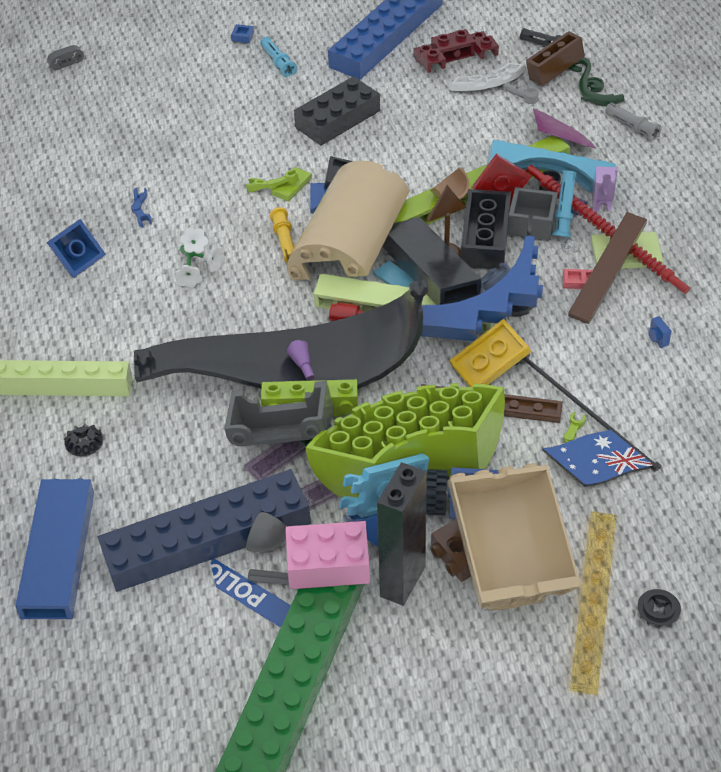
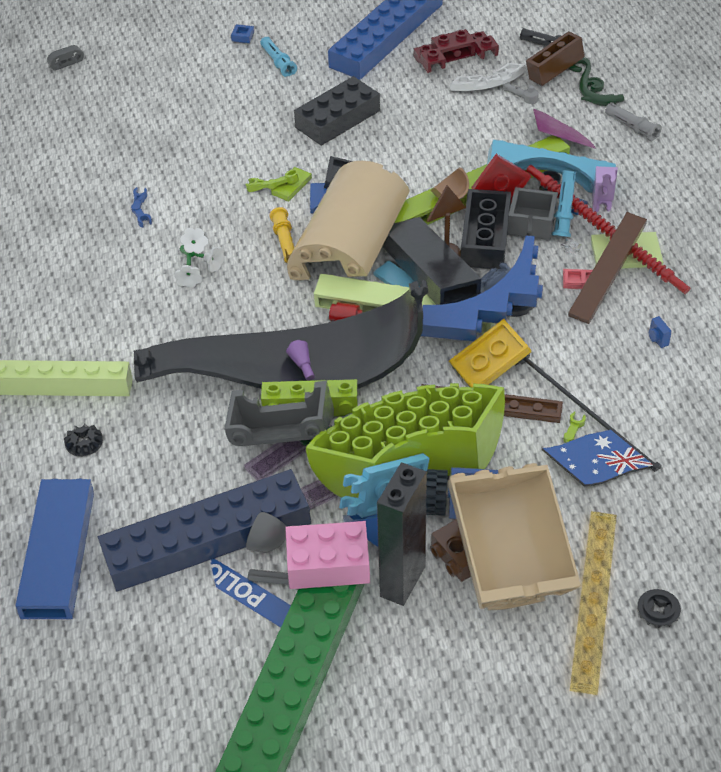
(76, 248): blue slope -> none

